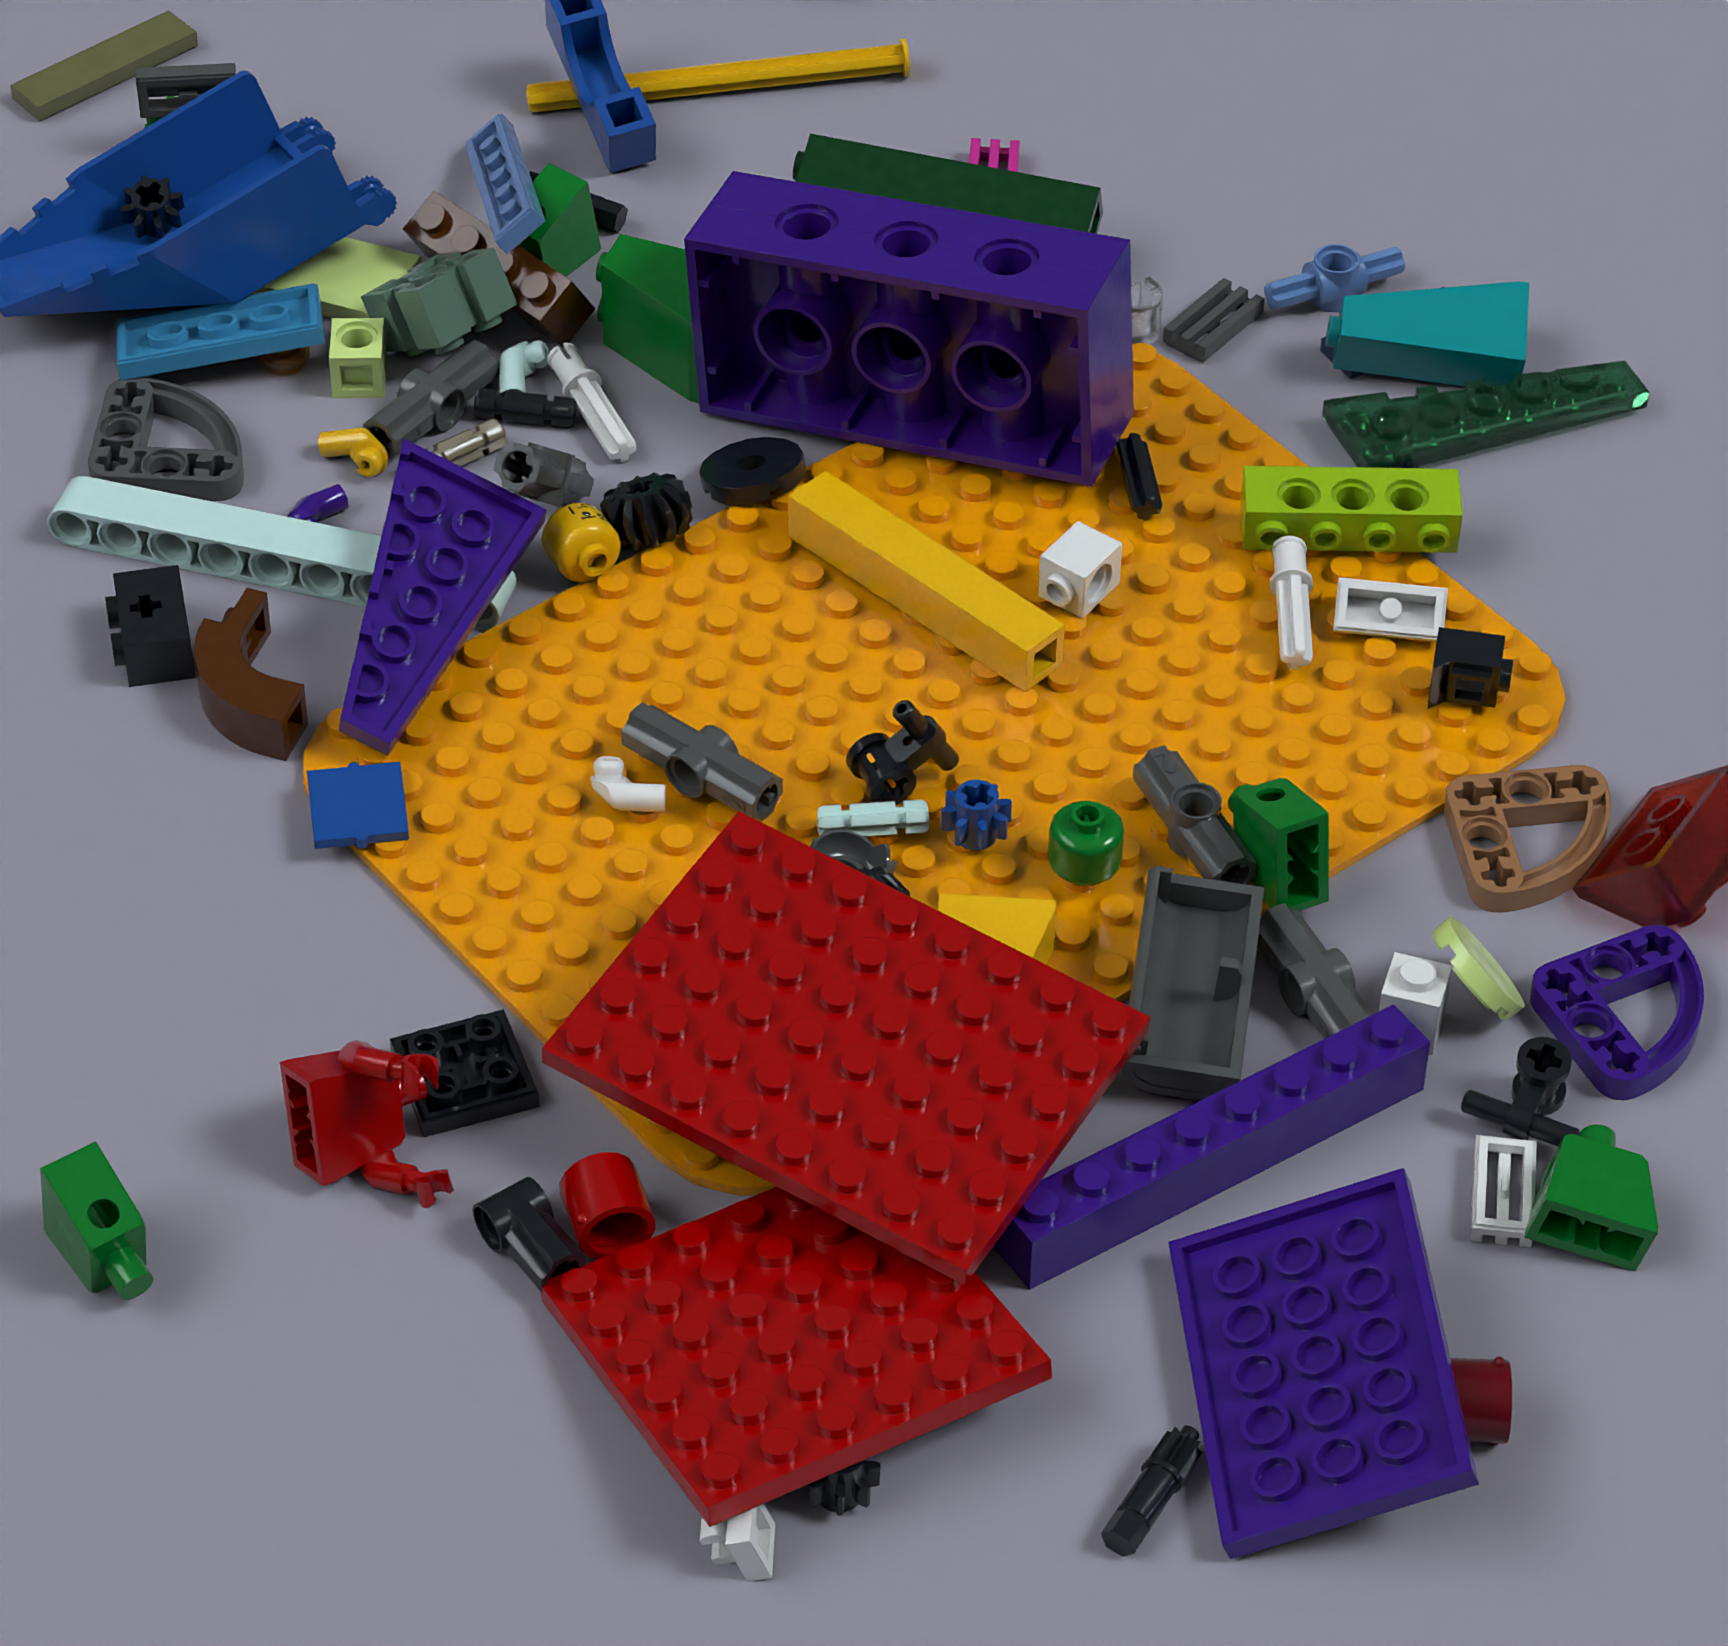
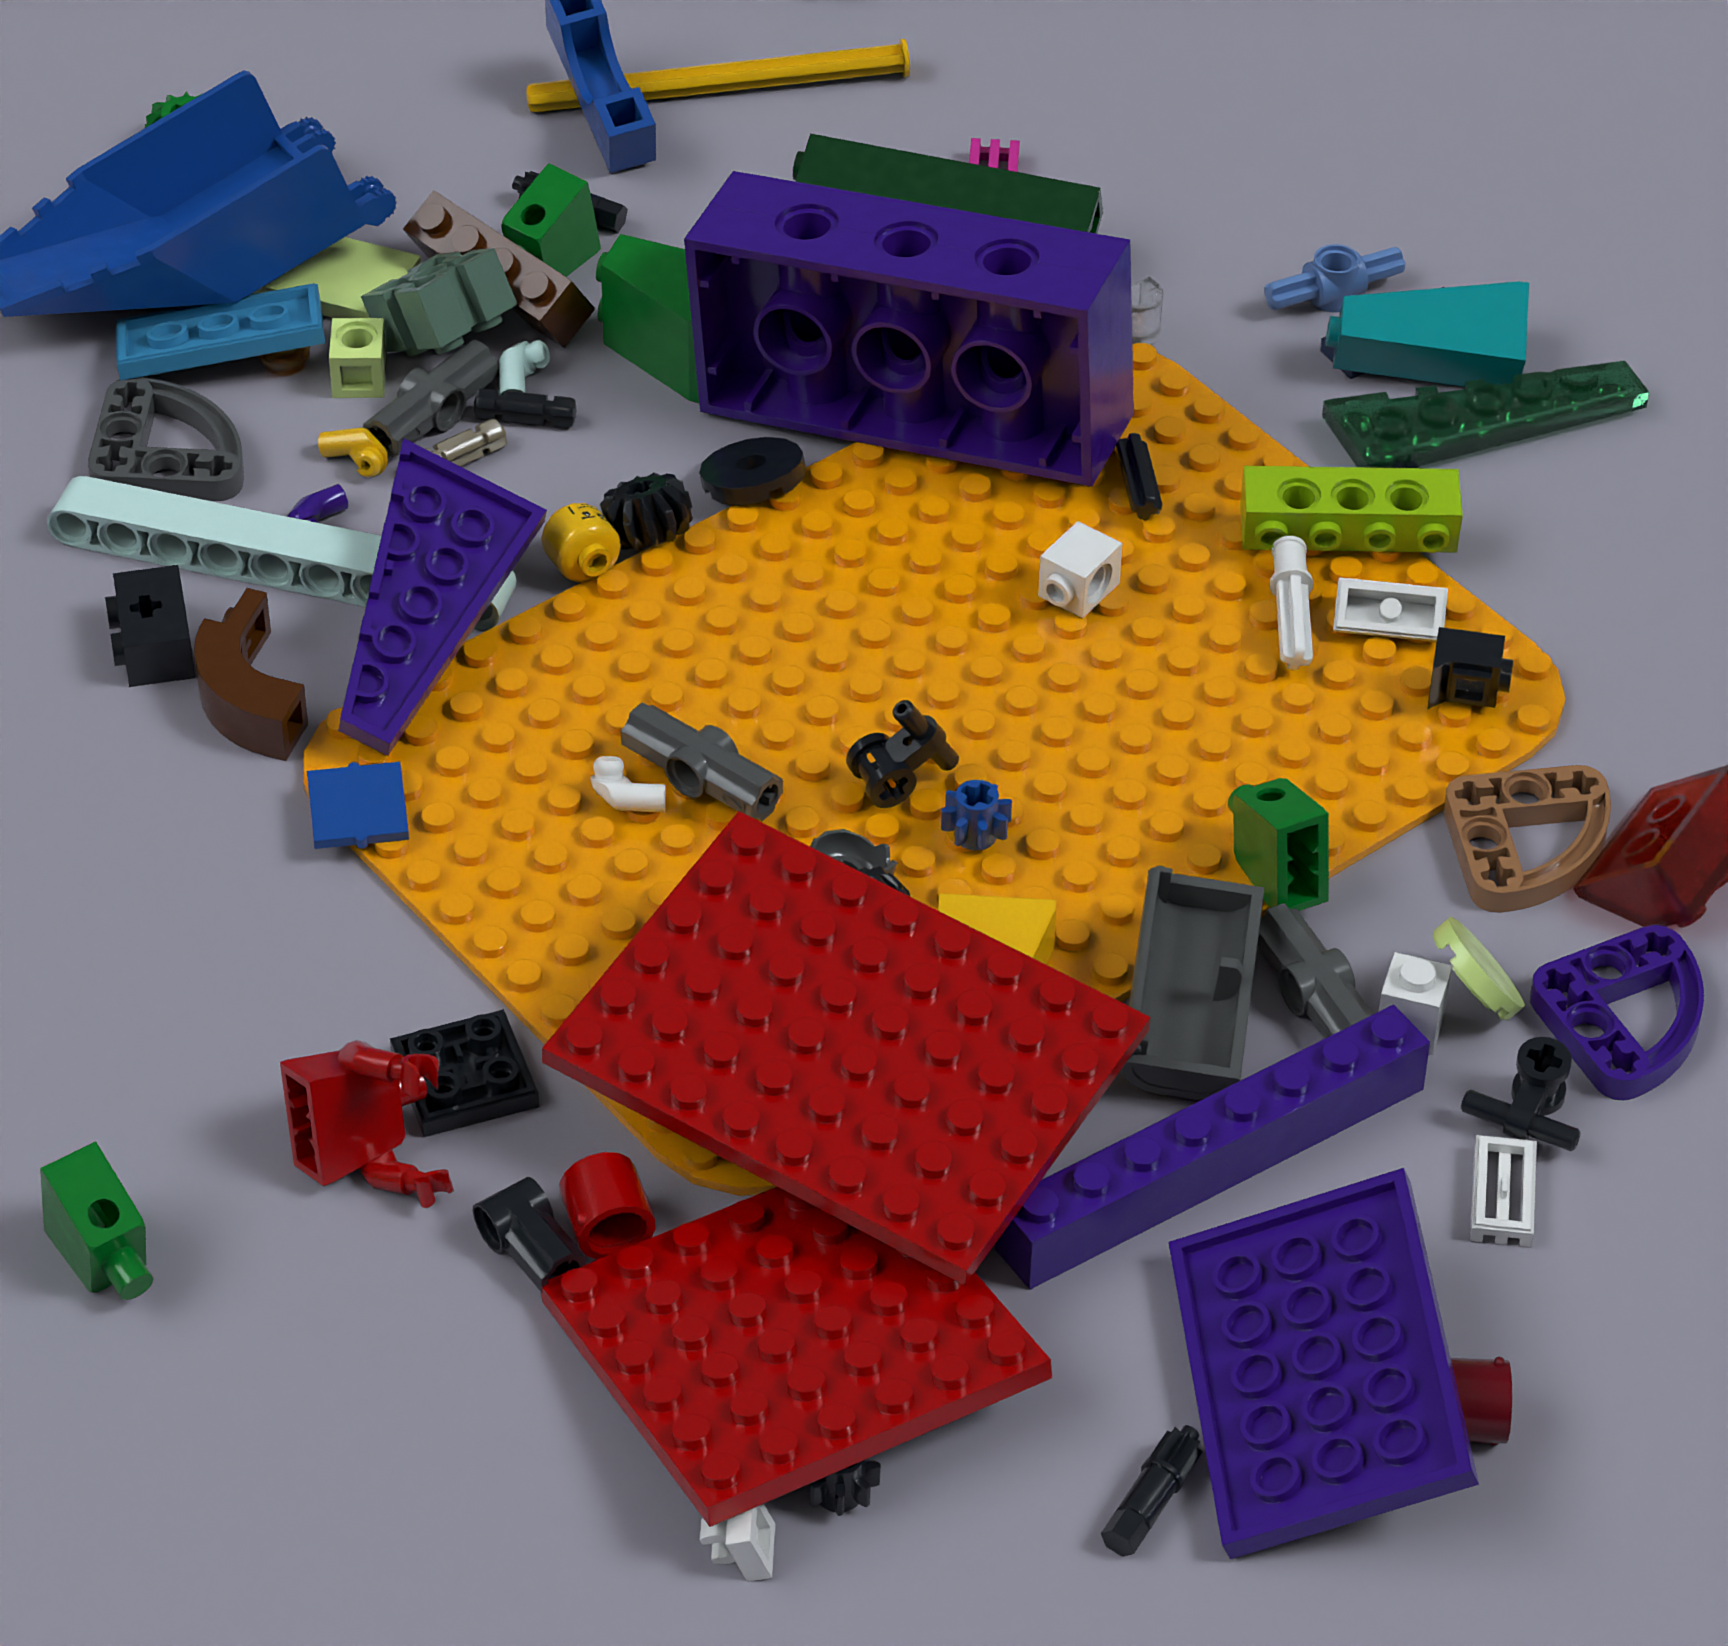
(103, 65): olive tile -> none
(152, 207): black gear -> none
(179, 81): dark grey tile -> none
(504, 183): medium blue tile -> none
(543, 474): dark grey piece -> none
(585, 387): white axle -> none
(875, 818): light aqua axle -> none
(926, 580): yellow brick -> none
(1086, 843): green head -> none
(1193, 817): dark grey piece -> none
(1205, 317): dark grey tile -> none
(1595, 1200): green torso -> none

